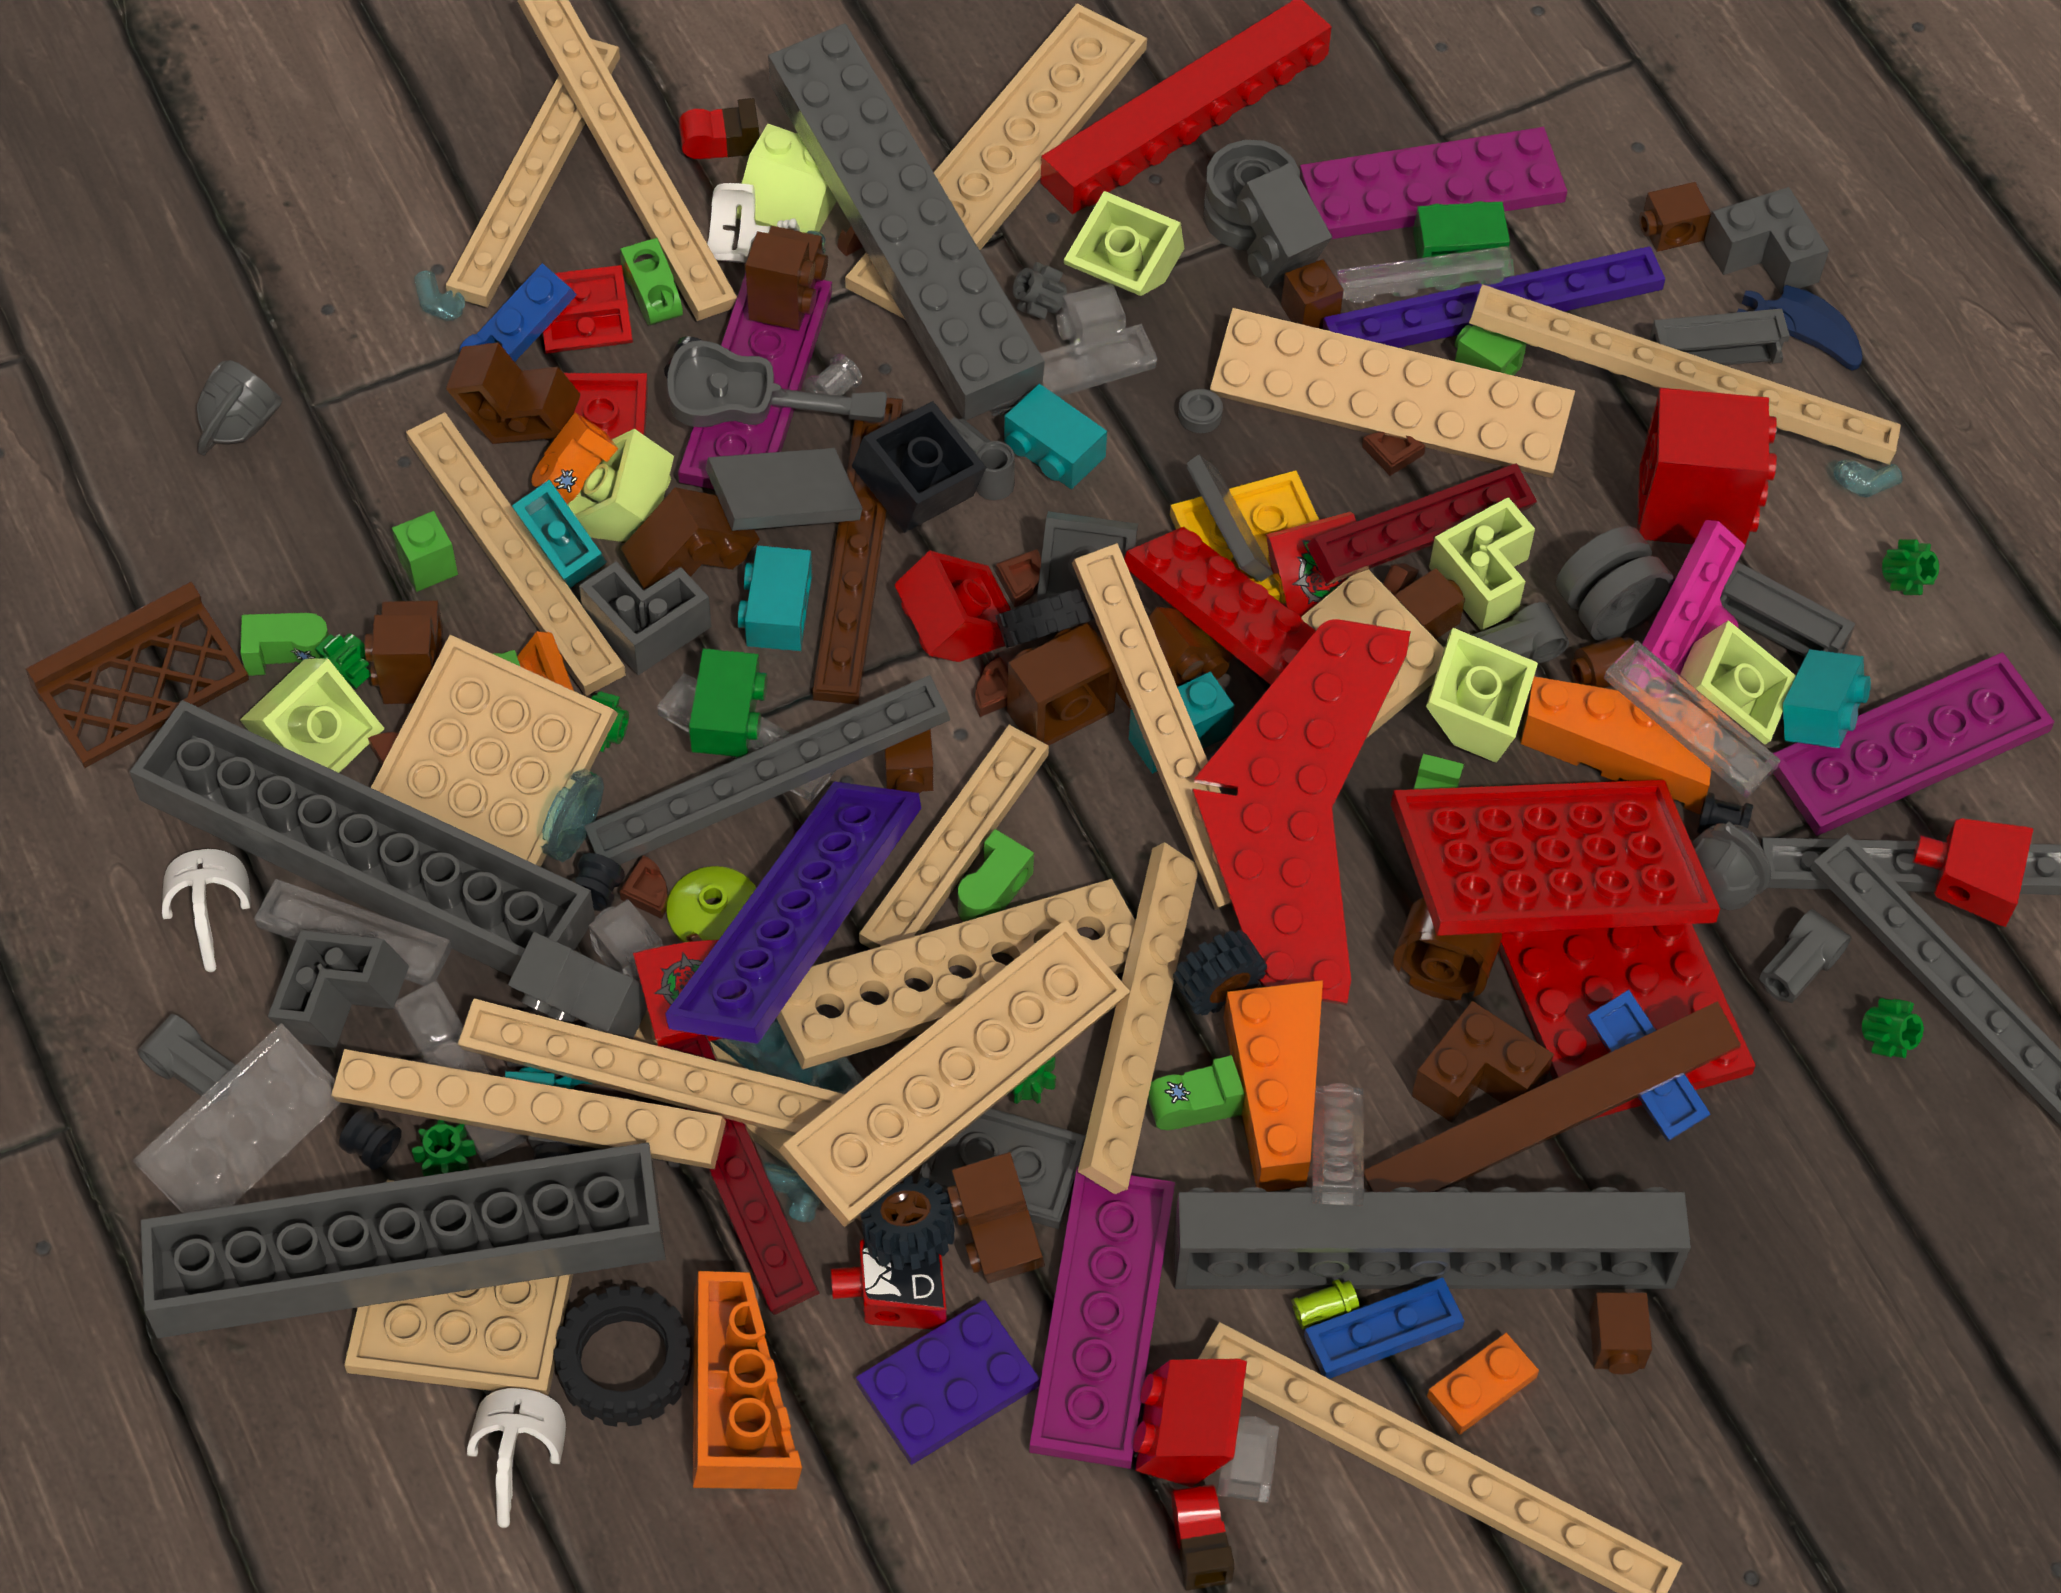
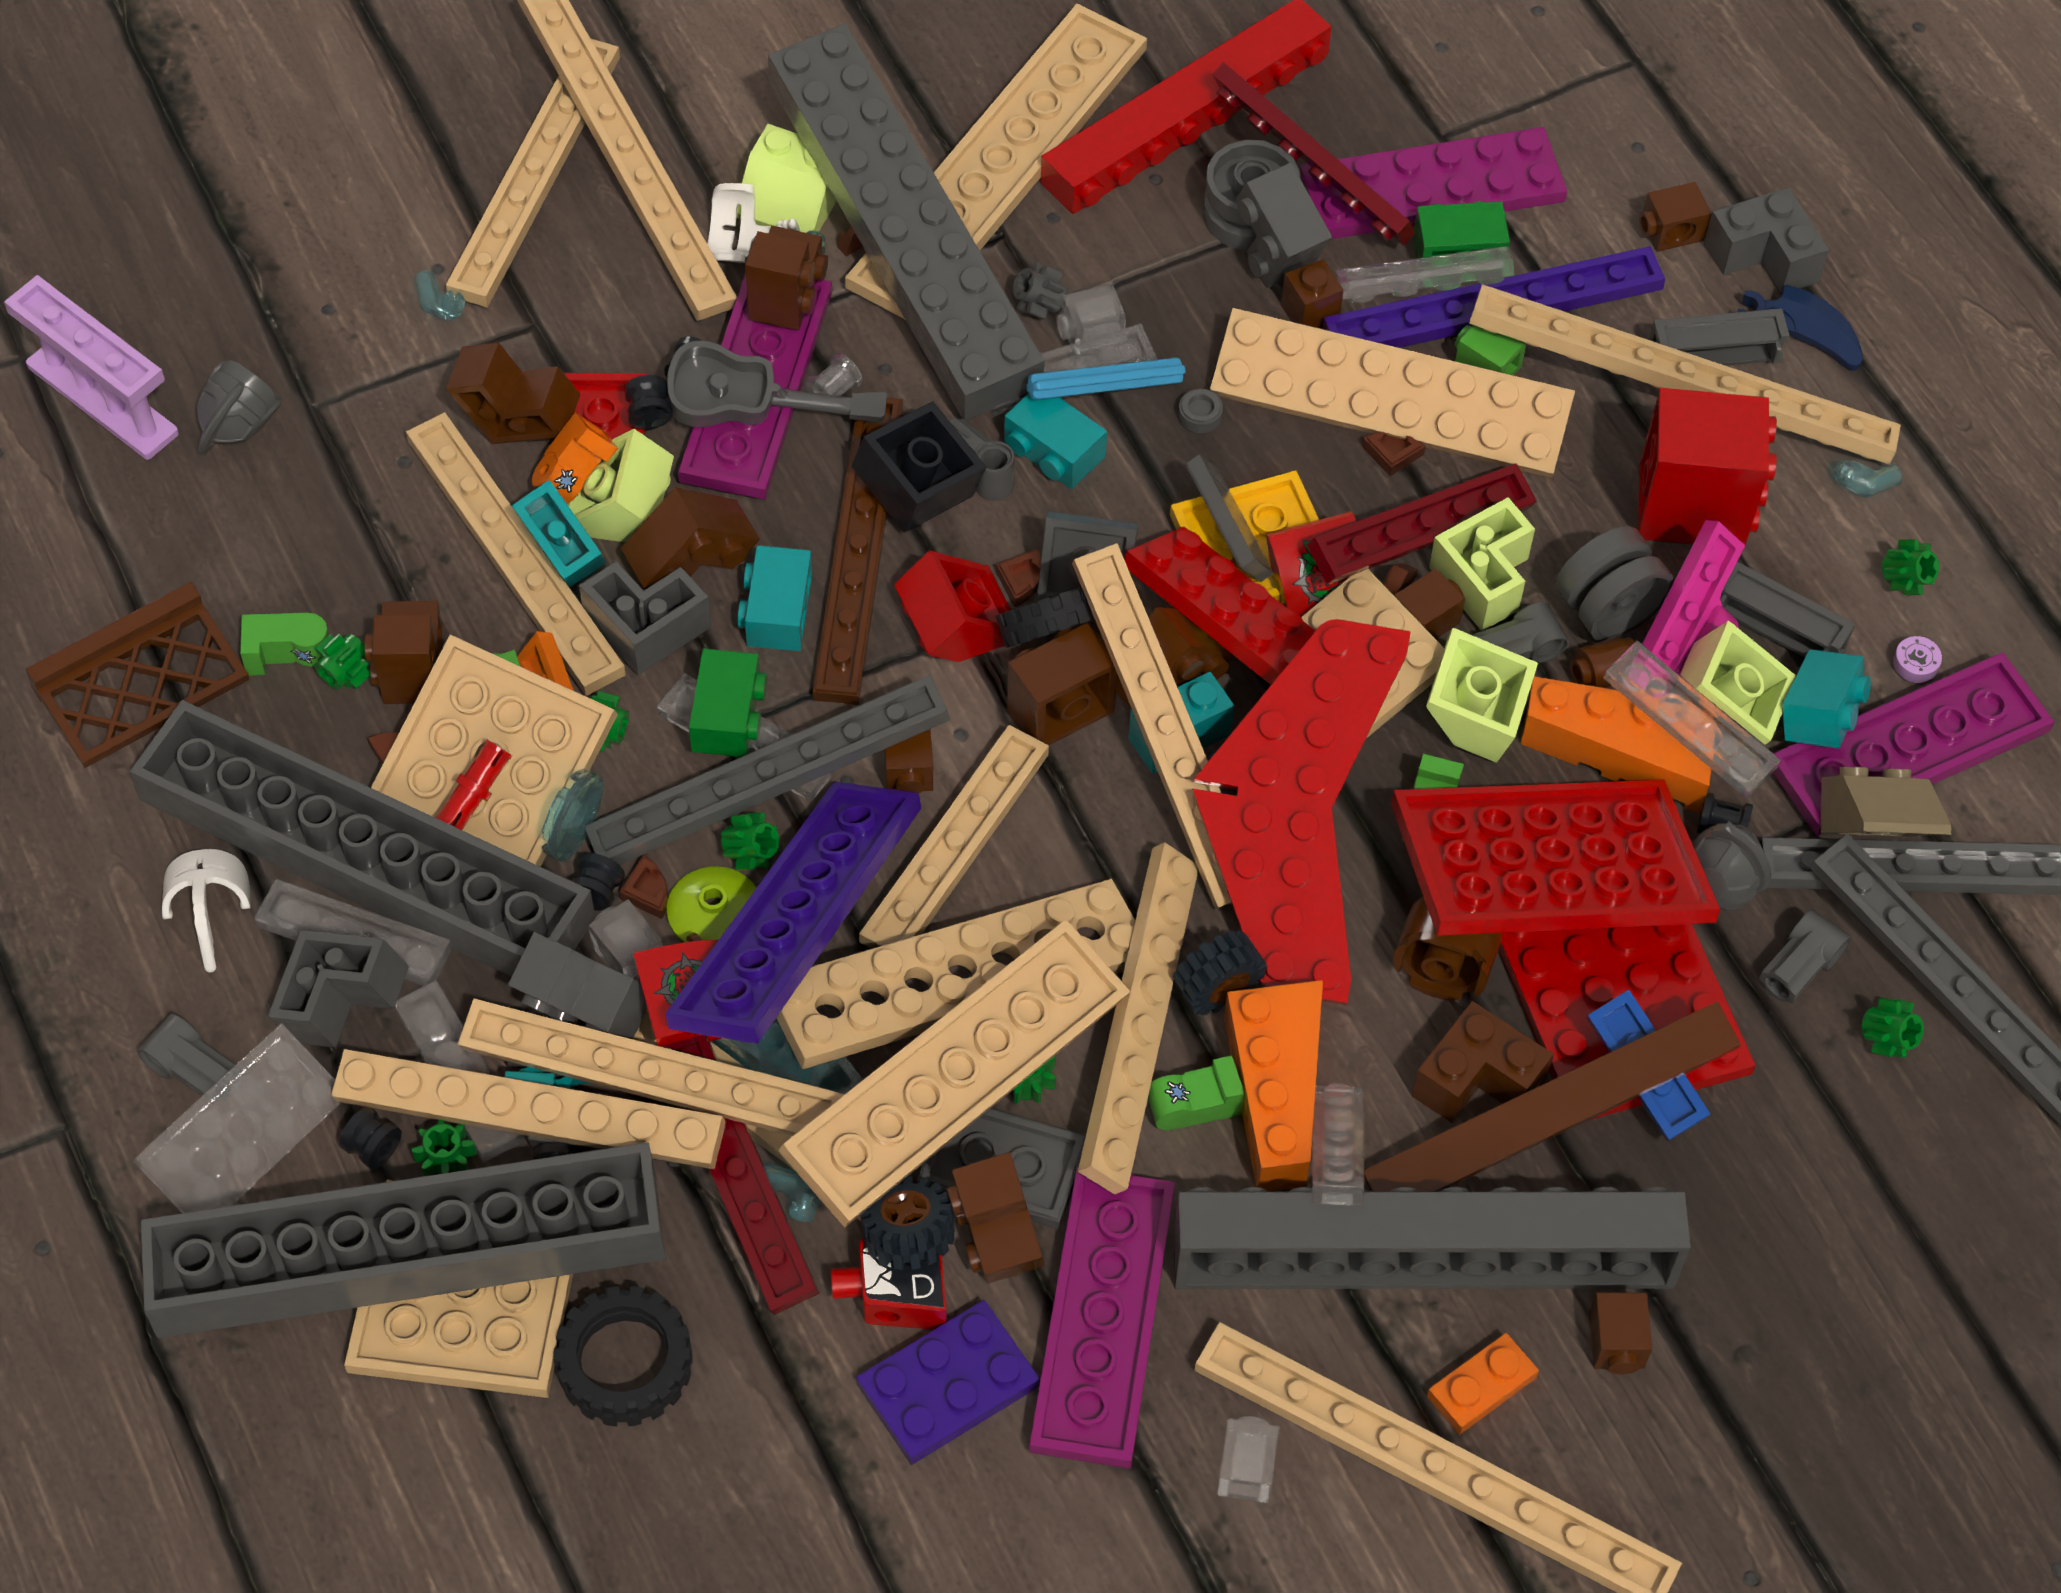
(92, 367): none -> lavender fence
(315, 715): yellowish green slope -> none
(425, 551): bright green brick -> none
(474, 785): none -> red pin
(525, 313): blue plate -> none
(537, 1416): white helmet -> none
(595, 315): red slope -> none
(648, 402): none -> black wheel
(651, 282): bright green leg -> none
(720, 131): leg -> none
(737, 1406): orange wedge -> none
(750, 841): none -> green gear
(783, 489): dark grey tile -> none
(992, 688): copper tile -> none
(998, 880): bright green leg -> none
(1105, 378): none -> dark azure axle
(1127, 245): yellowish green slope -> none
(1189, 1419): red slope -> none
(1201, 1538): leg -> none
(1324, 166): none -> dark red plate
(1325, 1304): lime pin -> none
(1384, 1328): blue plate -> none
(1881, 805): none -> dark tan slope
(1917, 659): none -> lavender tile
(1978, 866): red torso -> none

